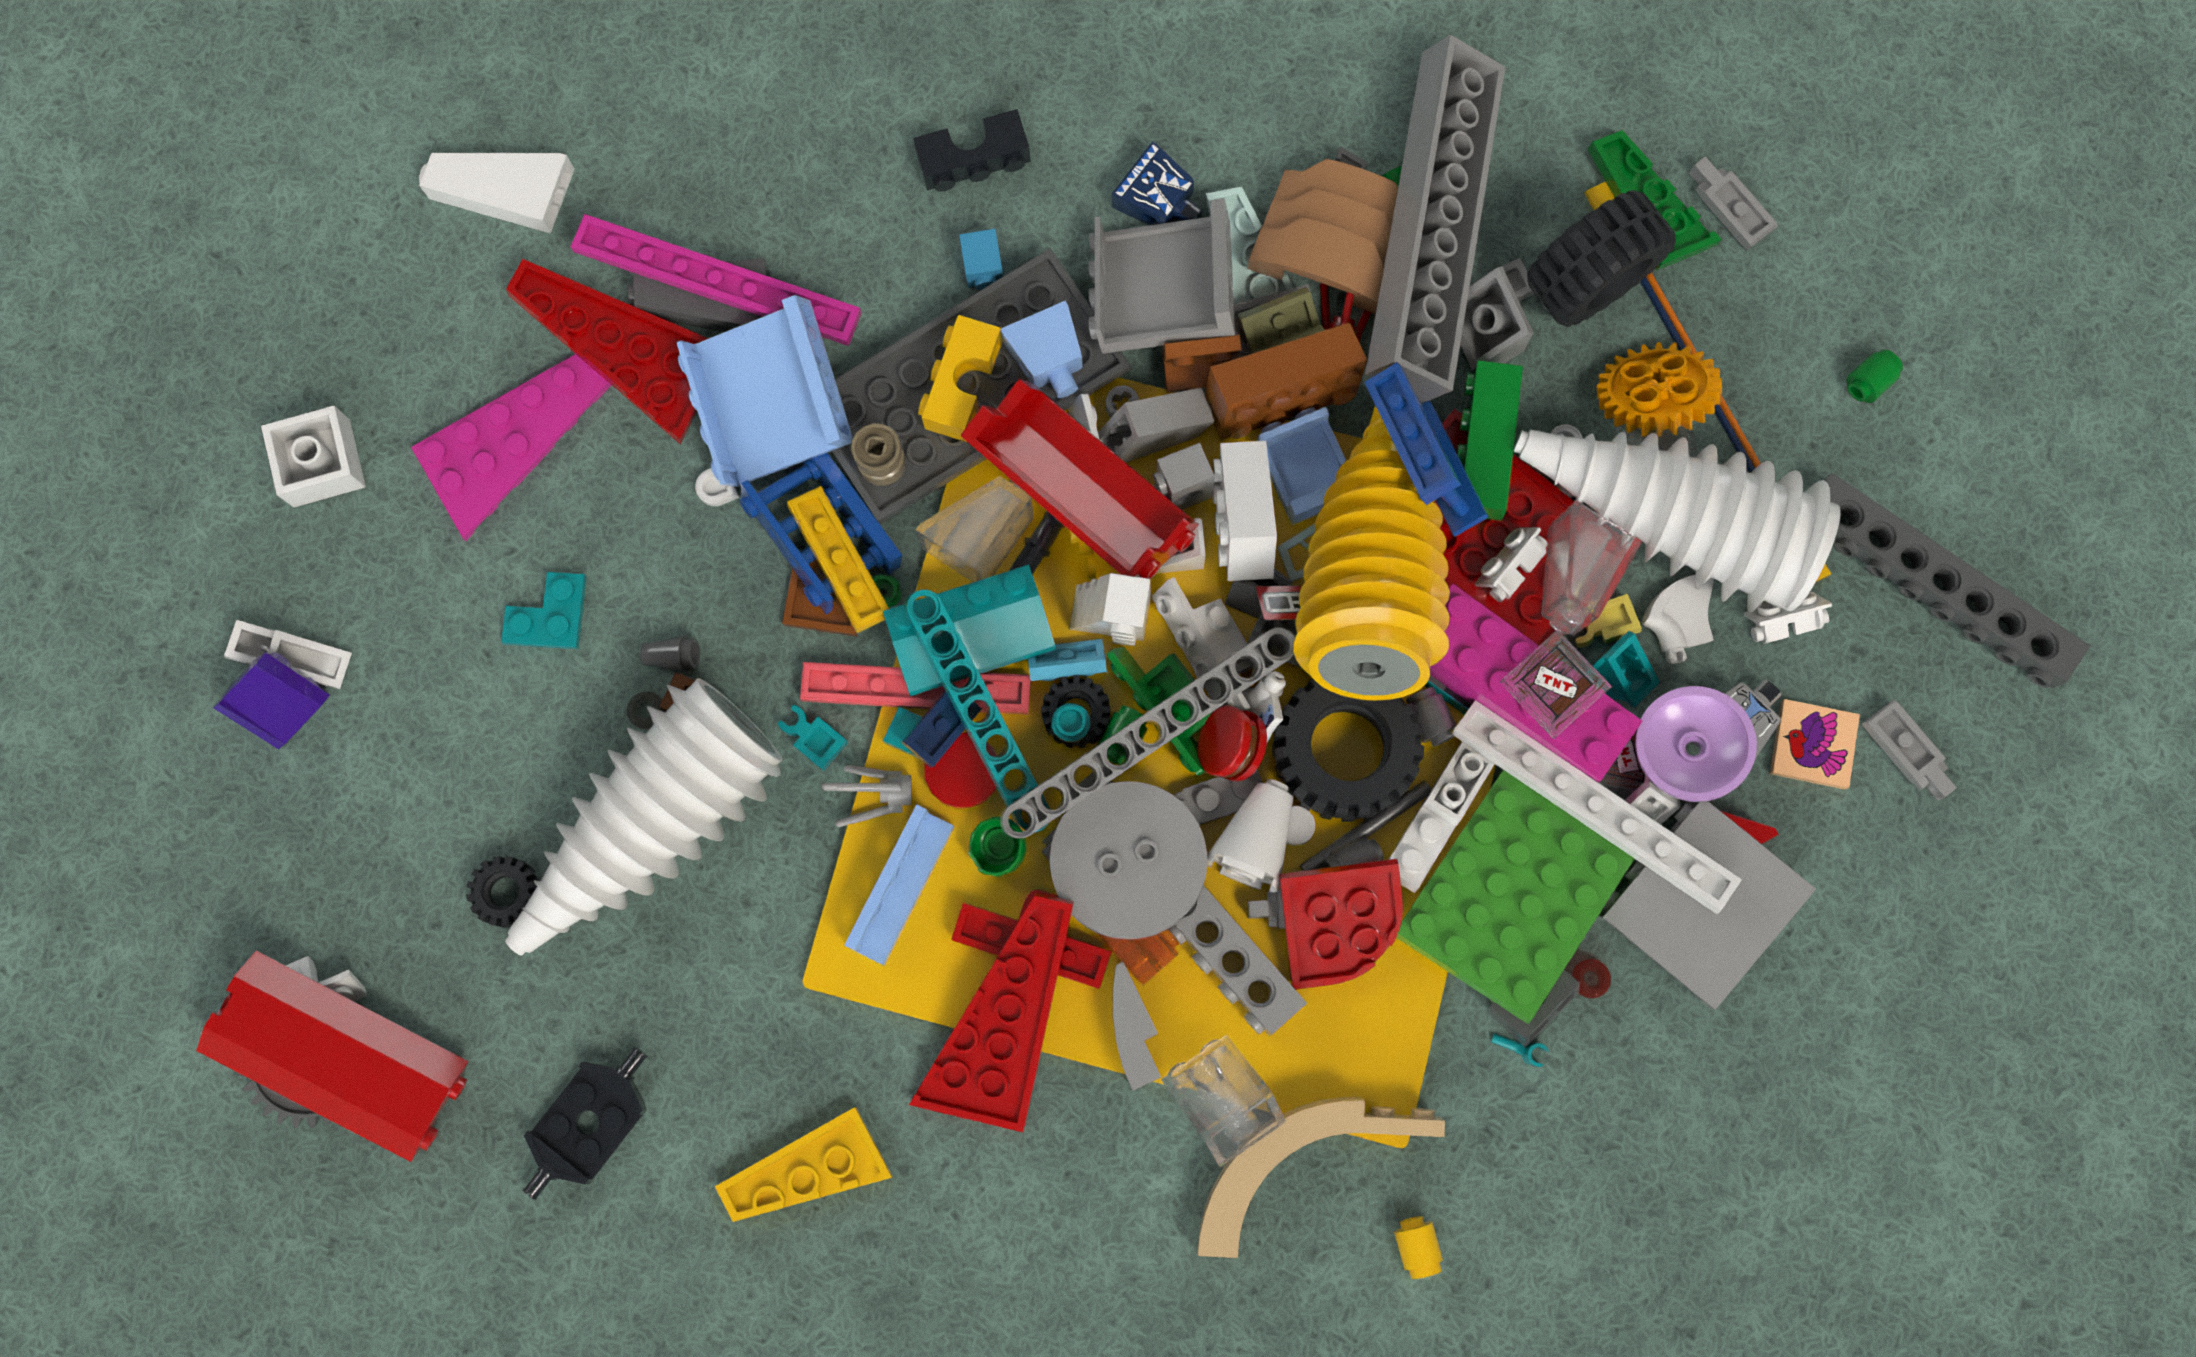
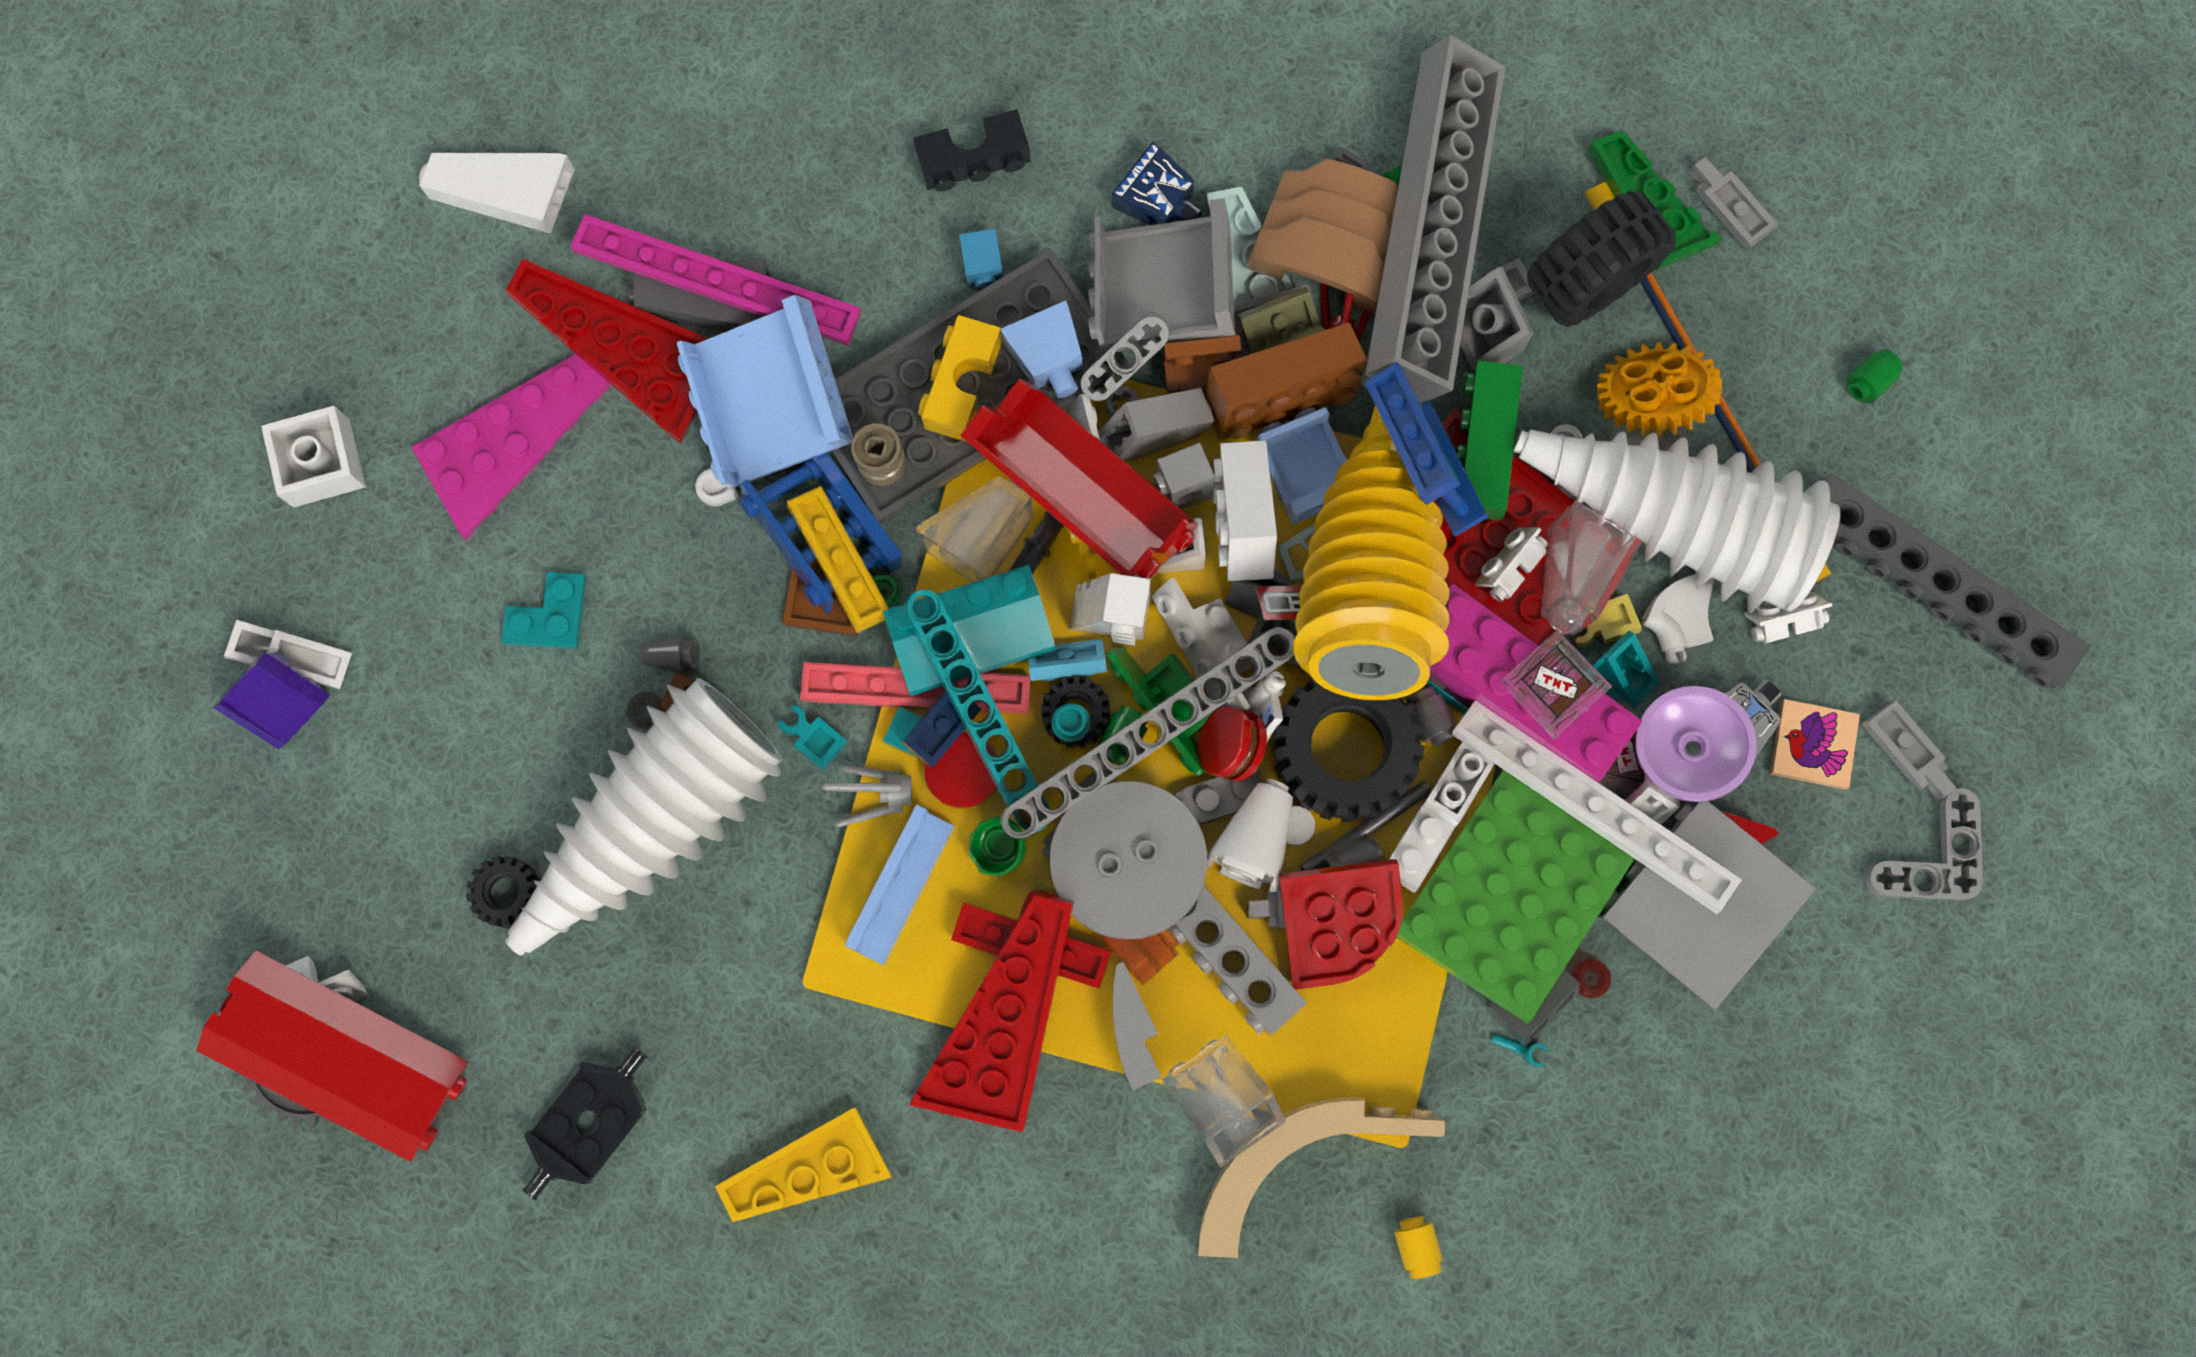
(1153, 345): none -> light grey beam
(1941, 873): none -> light grey beam

